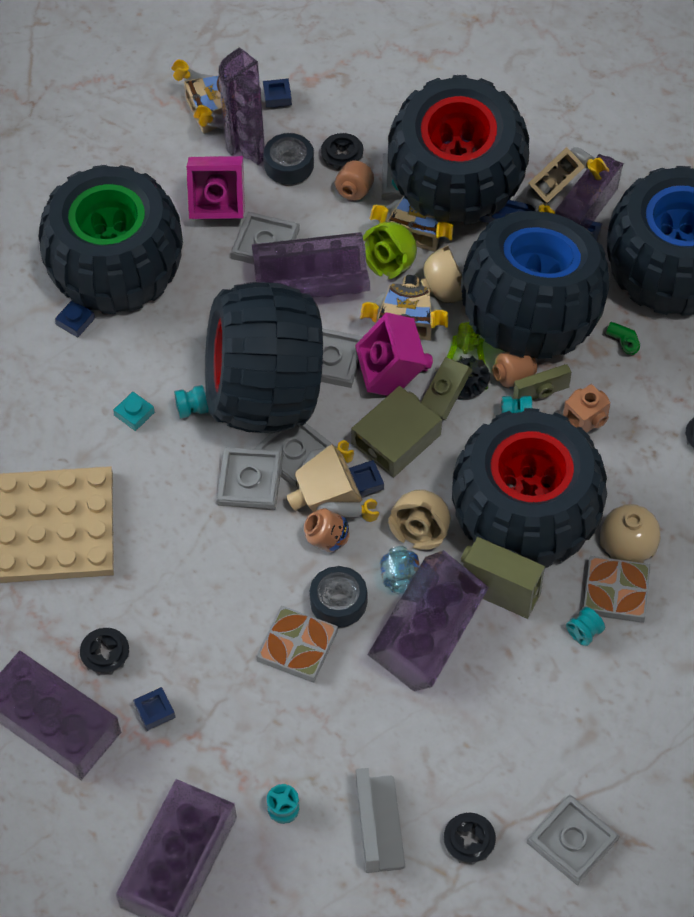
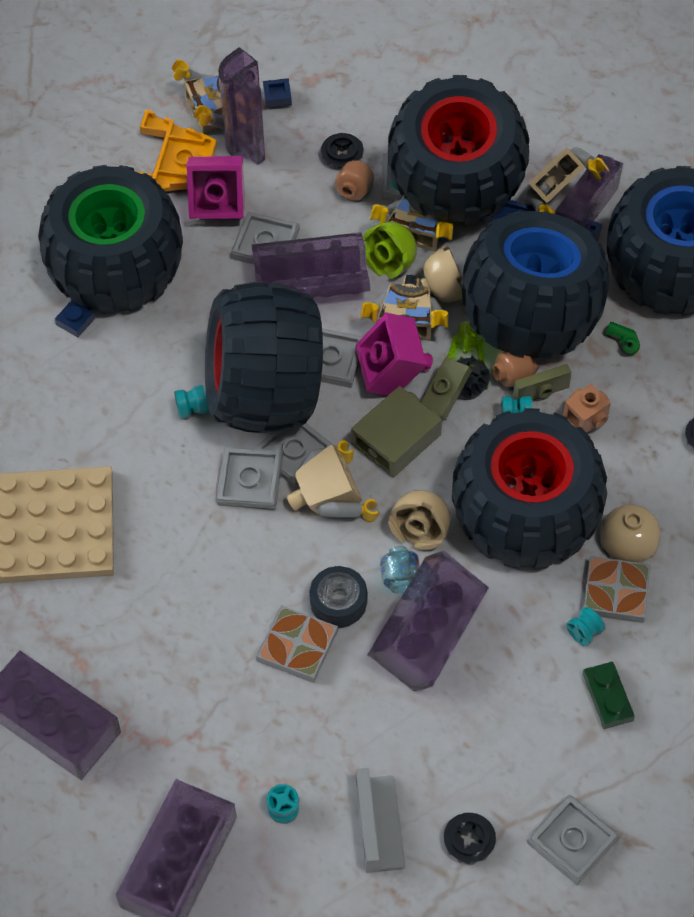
(91, 647): black gear -> none
(134, 411): teal plate -> none
(154, 708): dark blue plate -> none
(176, 149): none -> light orange wing
(288, 158): black wheel -> none
(326, 530): nougat head -> none
(367, 478): dark blue plate -> none
(511, 578): olive brick -> none
(608, 695): none -> dark green plate

